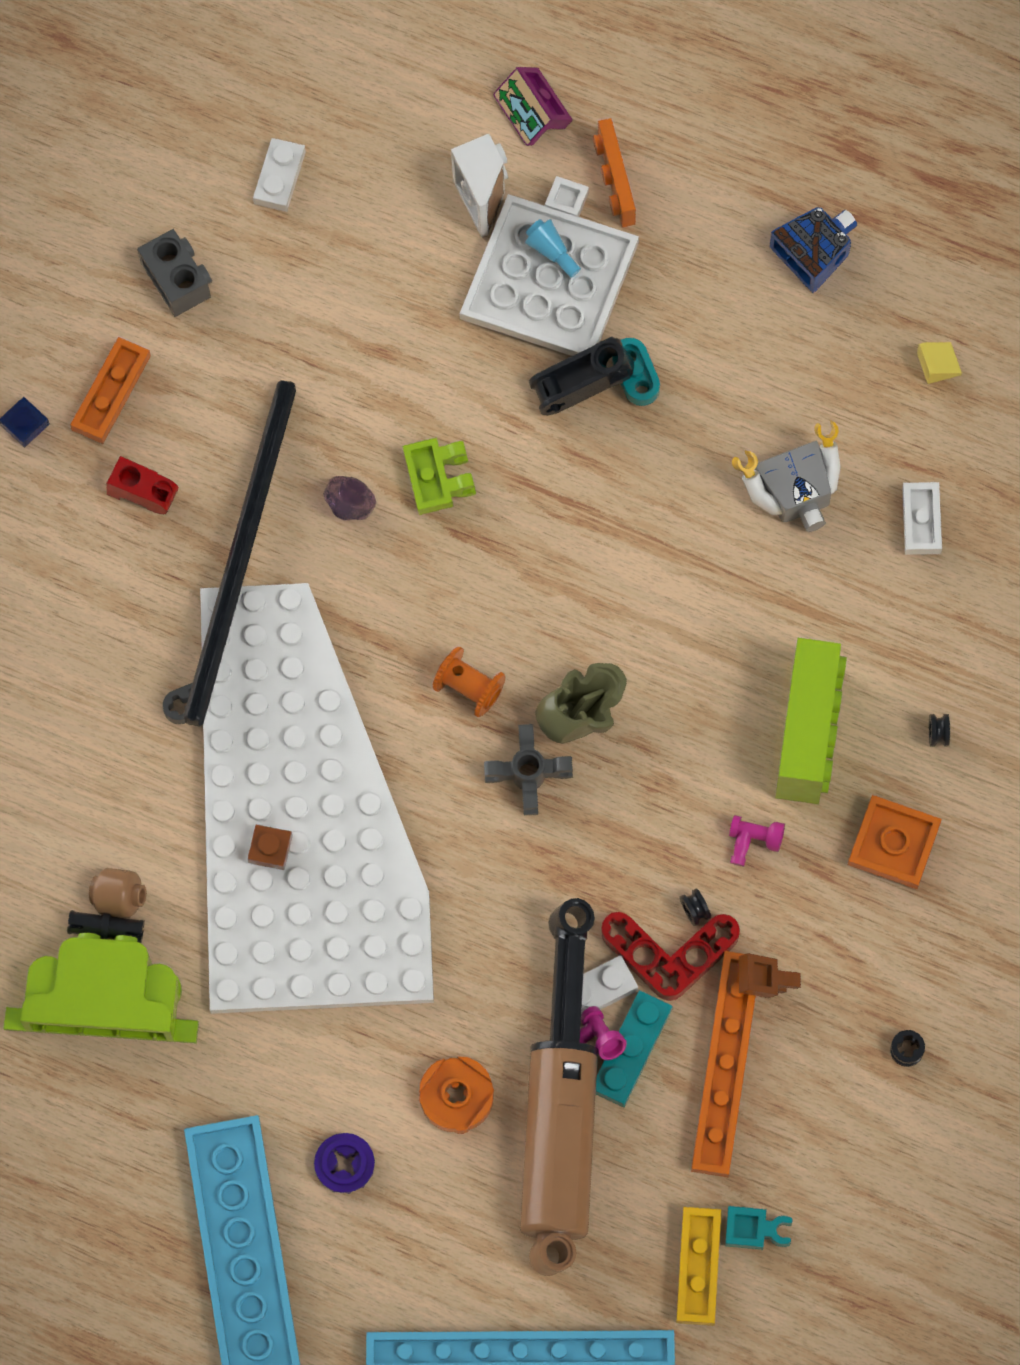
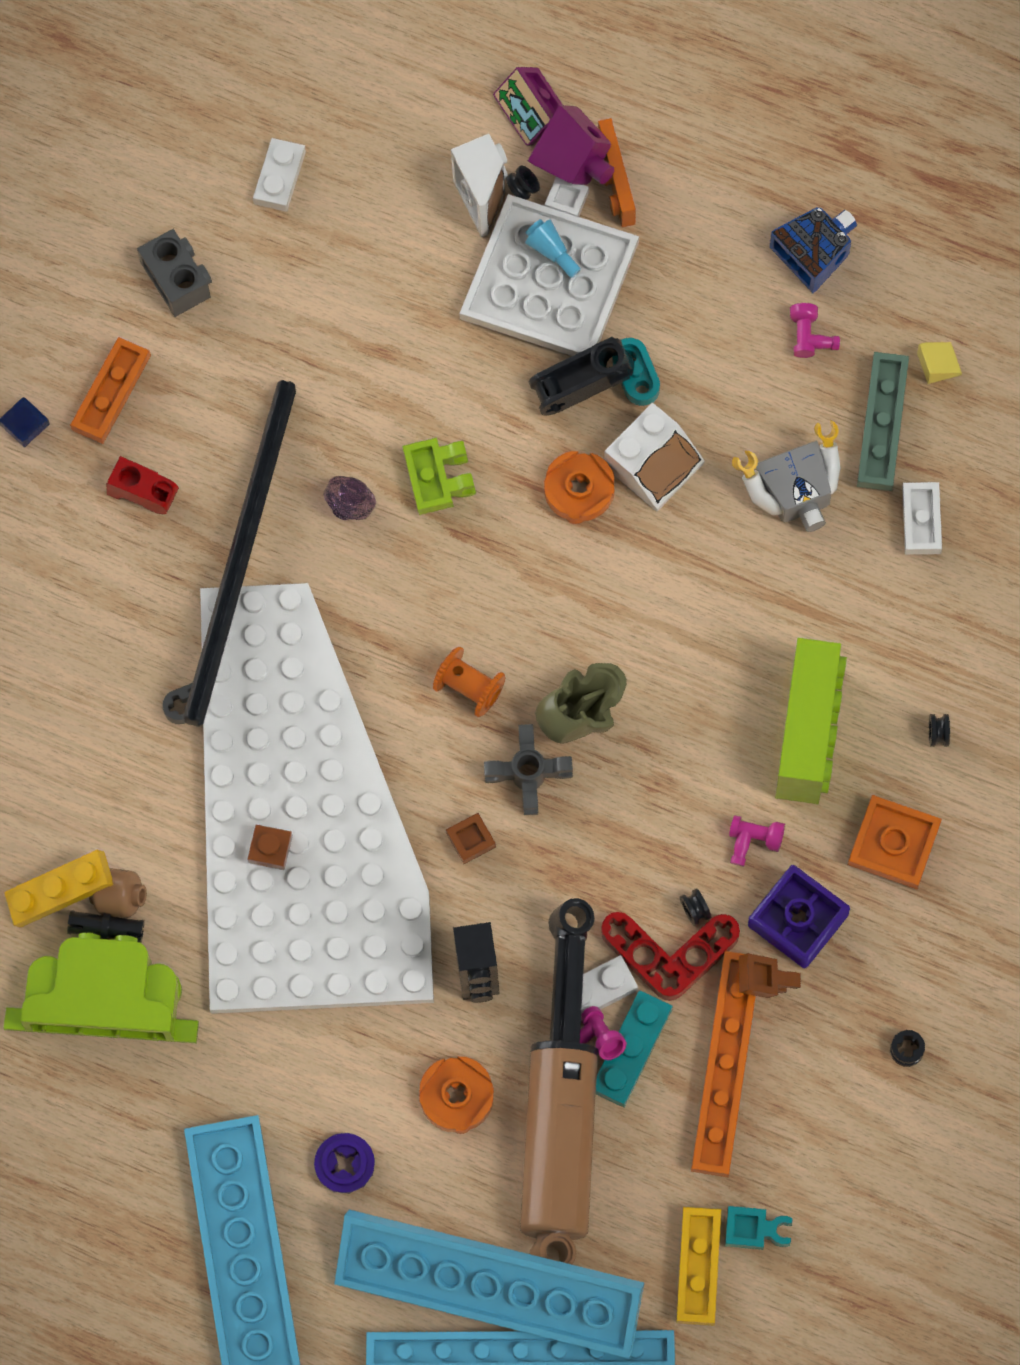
(58, 888): none -> yellow plate
(470, 838): none -> dark orange plate
(476, 962): none -> black brick
(489, 1283): none -> medium azure plate
(523, 182): none -> black bush
(573, 148): none -> magenta torso
(580, 467): none -> orange plate
(653, 457): none -> white slope
(795, 893): none -> dark purple brick
(804, 315): none -> dark pink piece
(883, 421): none -> sand green plate

